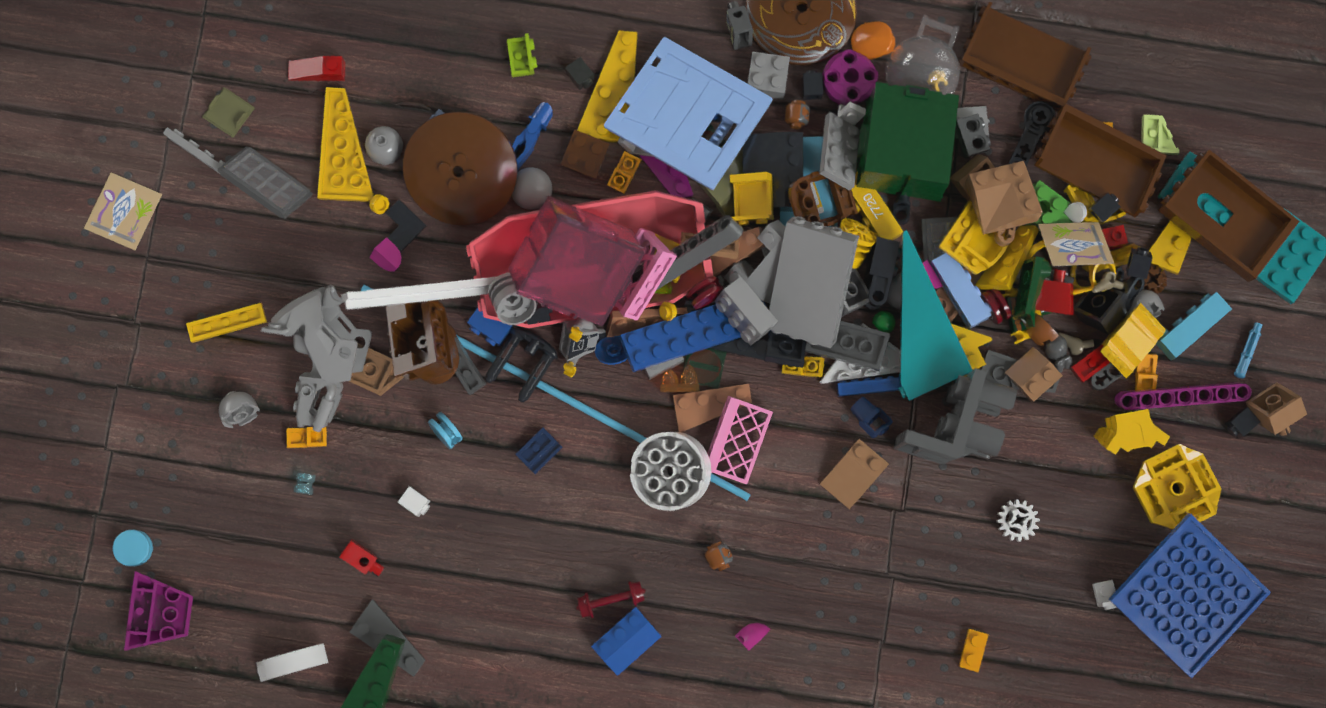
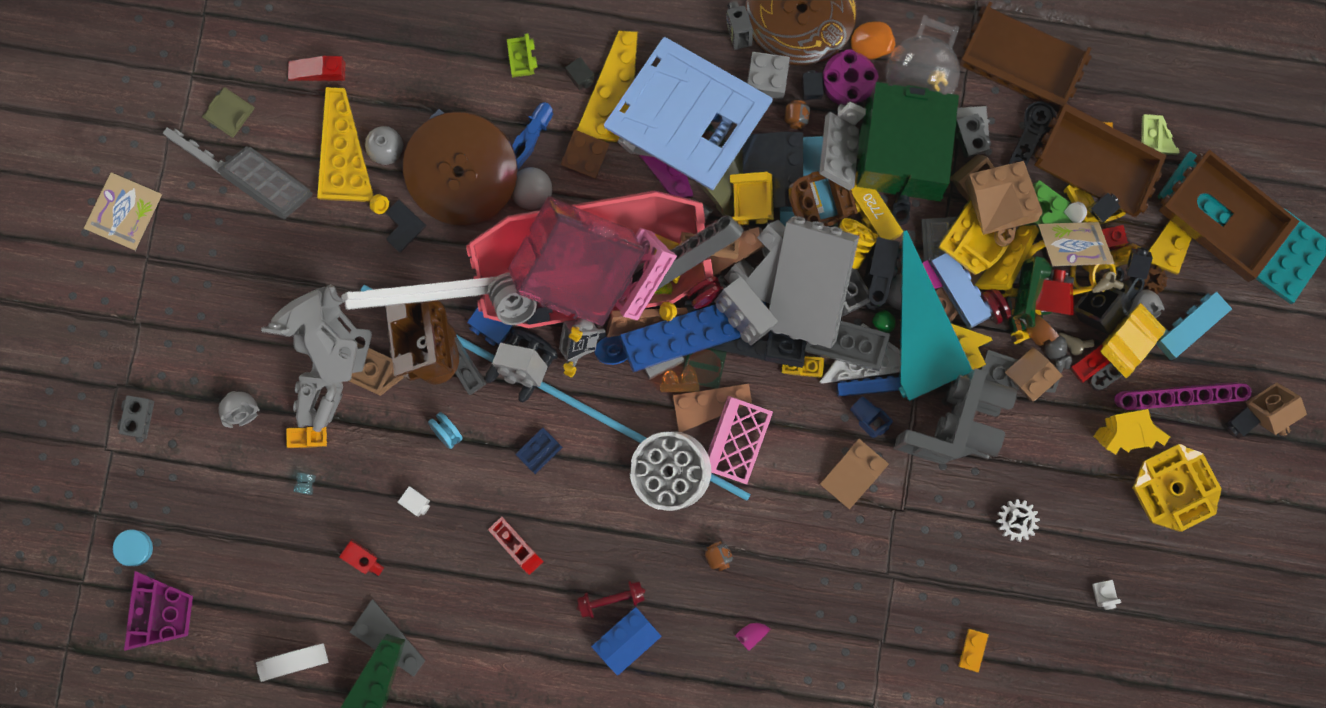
(142, 417): none -> dark grey brick
(226, 322): yellow plate -> none
(386, 255): dark pink brick -> none
(515, 545): none -> red slope
(519, 365): none -> light grey brick
(624, 172): light orange slope -> none
(1146, 373): light orange slope -> none
(1189, 595): blue plate -> none
(1248, 351): dark azure piece -> none

